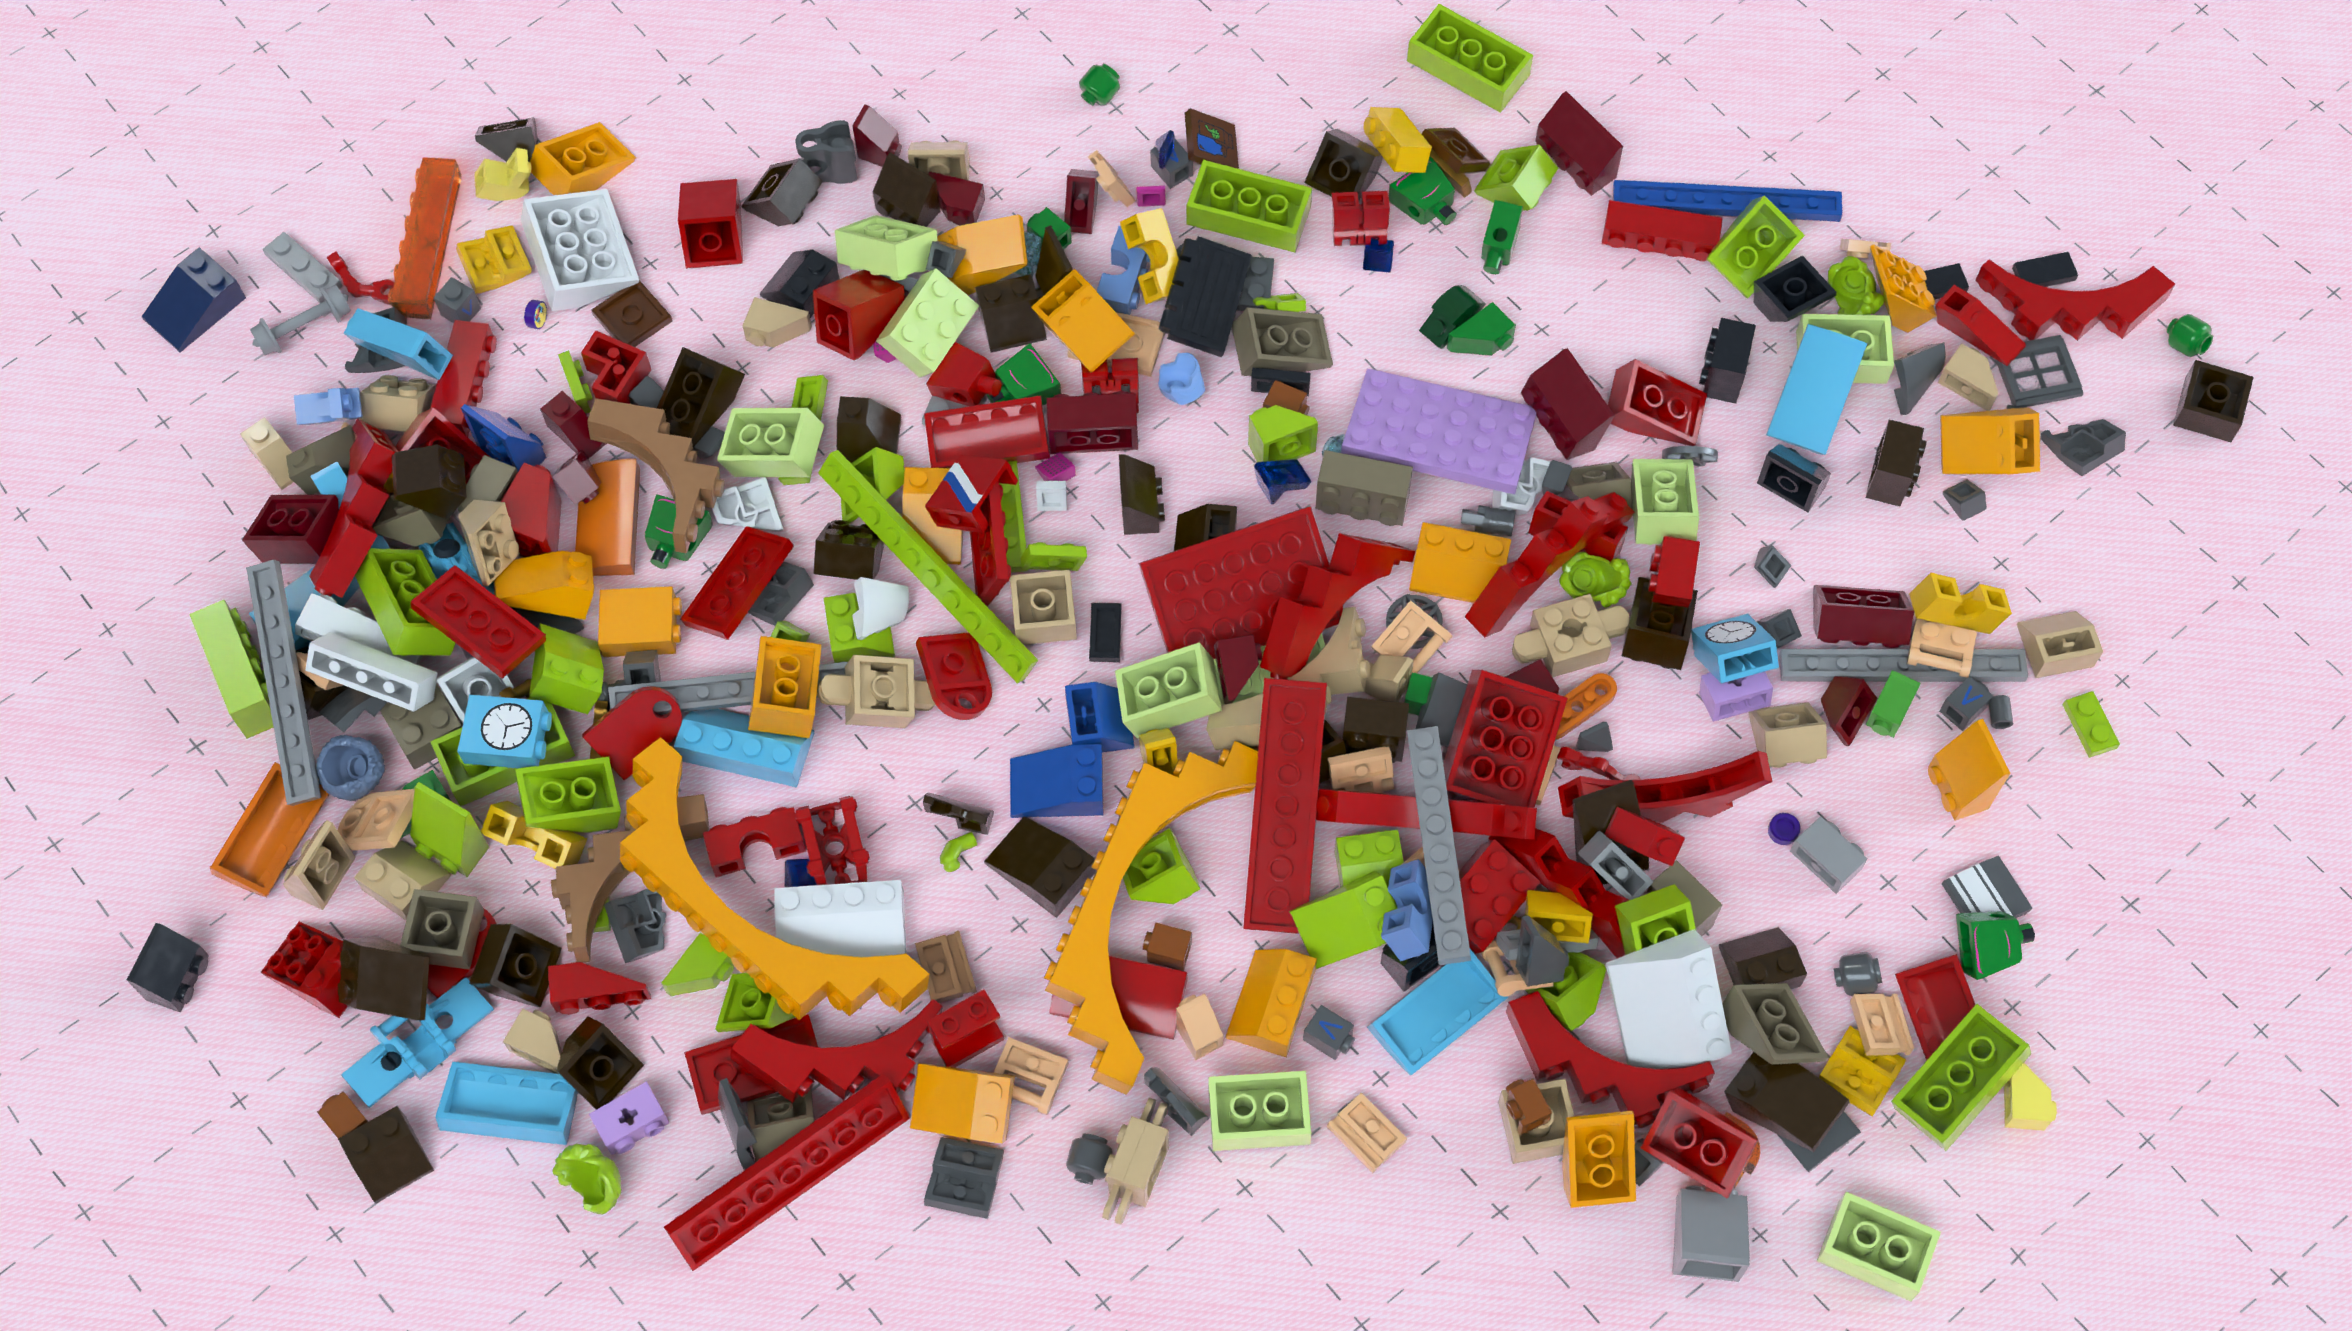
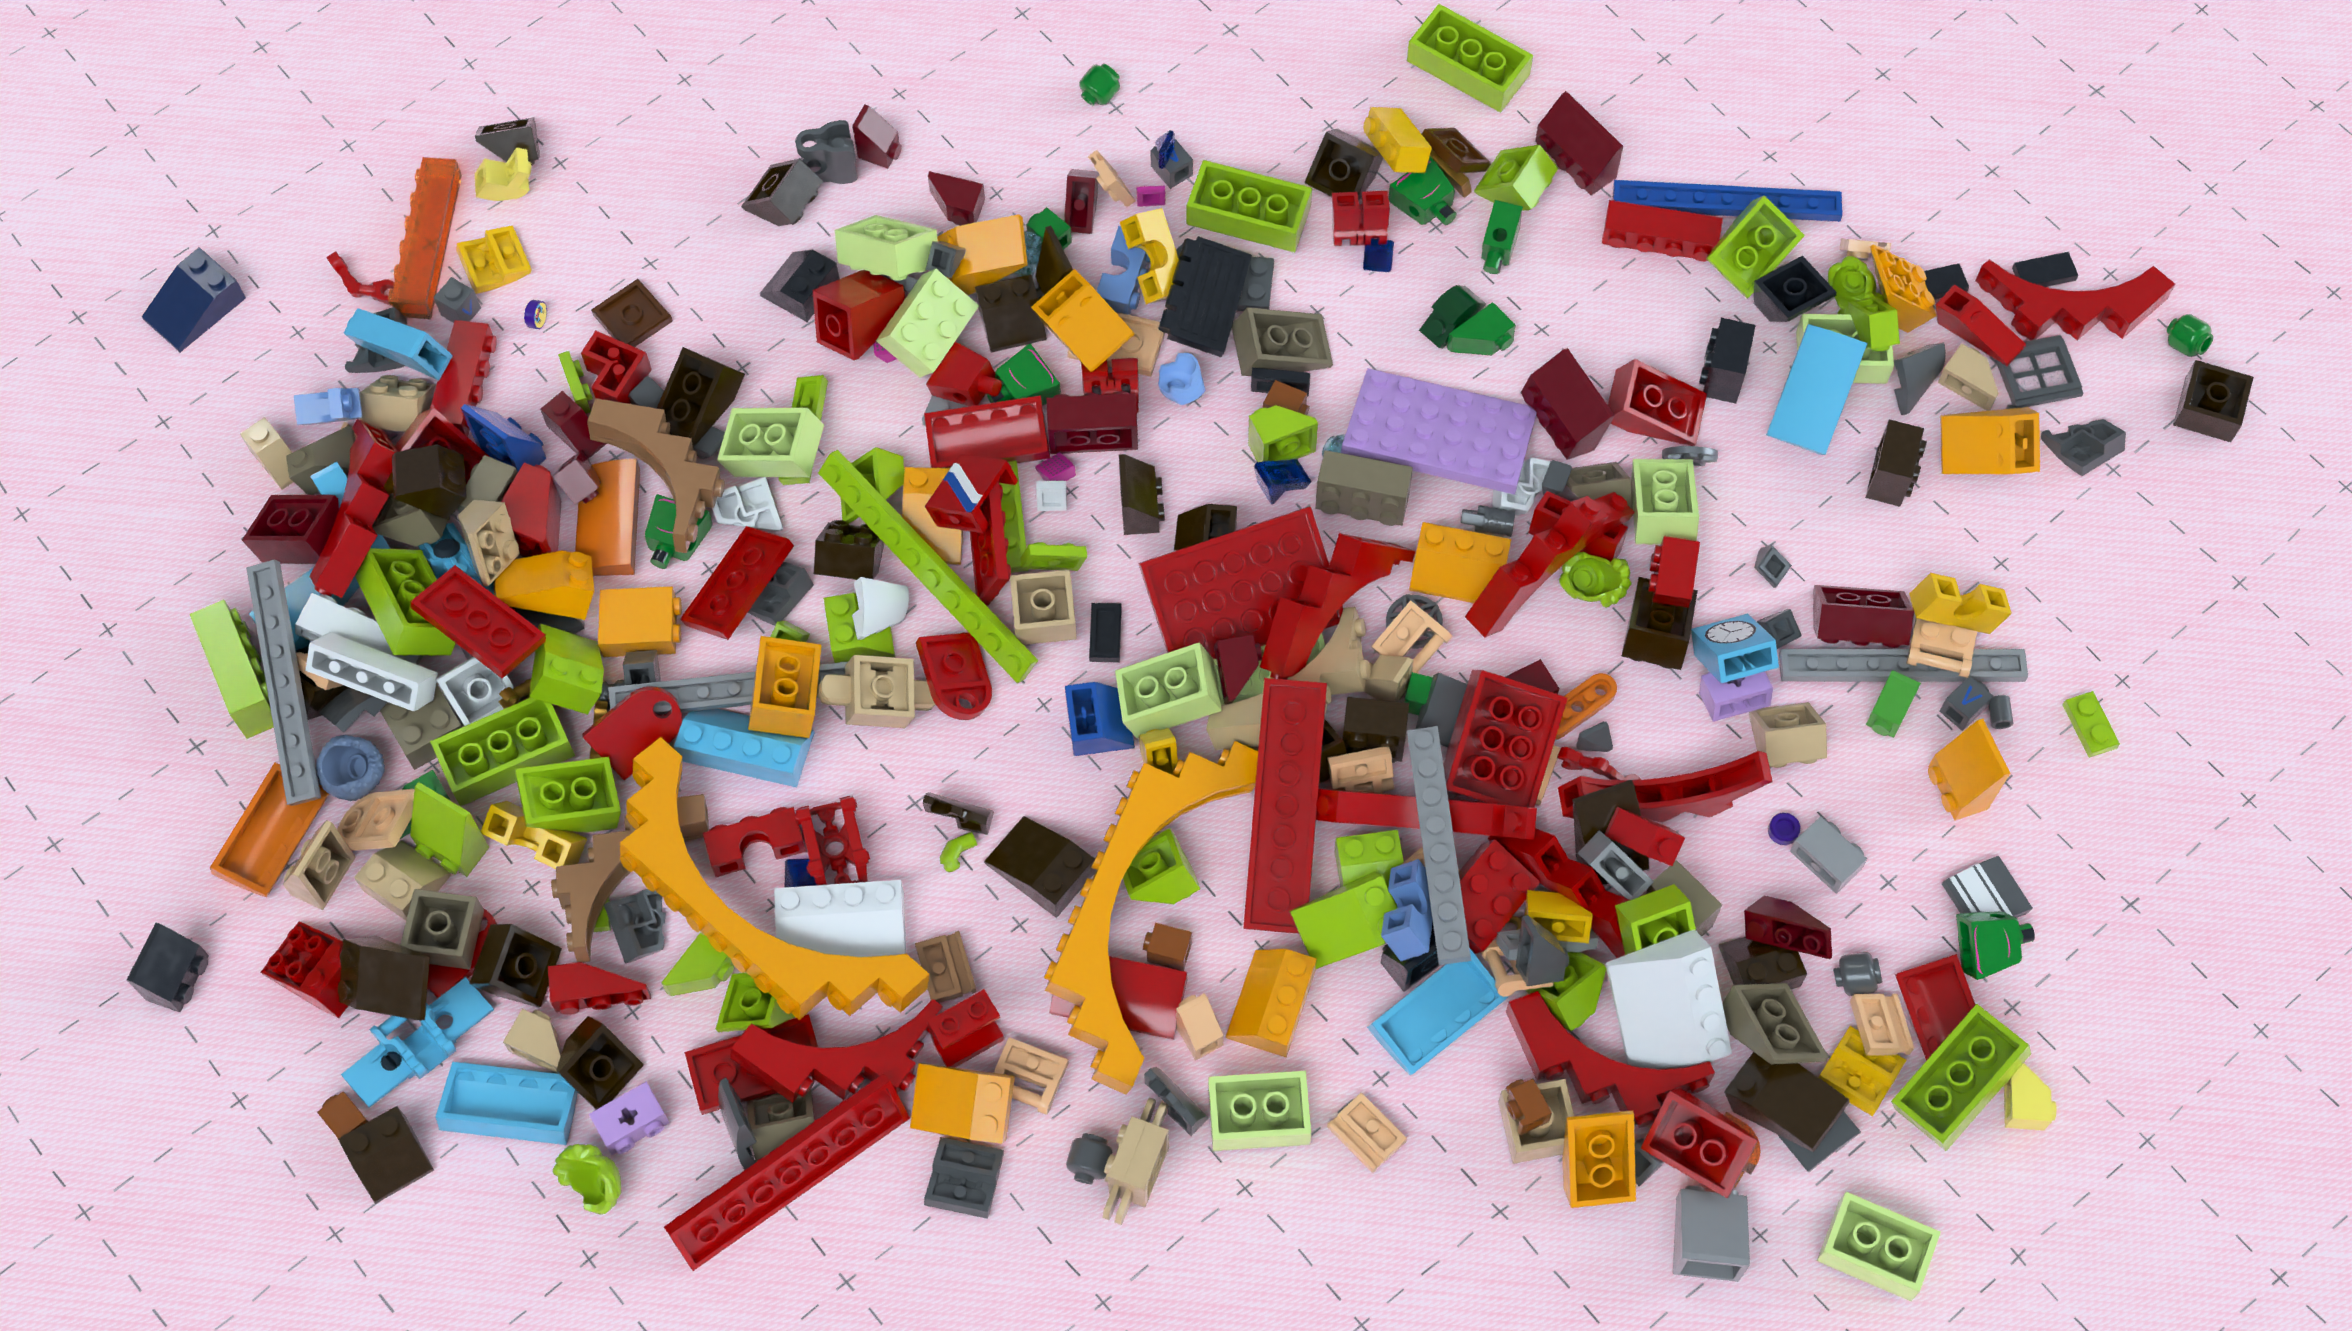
(300, 265): light grey plate -> none
(334, 302): light grey piece -> none
(504, 732): medium azure brick -> none
(577, 247): white slope -> none
(579, 160): light orange slope -> none
(710, 223): red slope -> none
(774, 323): tan slope -> none
(866, 425): dark brown slope -> none
(906, 193): dark brown slope -> none
(940, 157): tan slope -> none
(1058, 782): blue slope -> none
(1210, 139): reddish brown tile -> none
(1285, 302): lime plate -> none
(1329, 1033): dark grey brick -> none
(1574, 647): tan brick -> none
(1787, 926): none -> dark red slope
(1793, 477): black slope -> none
(1847, 706): dark red slope -> none
(1875, 323): none -> lime slope
(1966, 499): dark grey slope -> none
(2060, 643): tan slope -> none

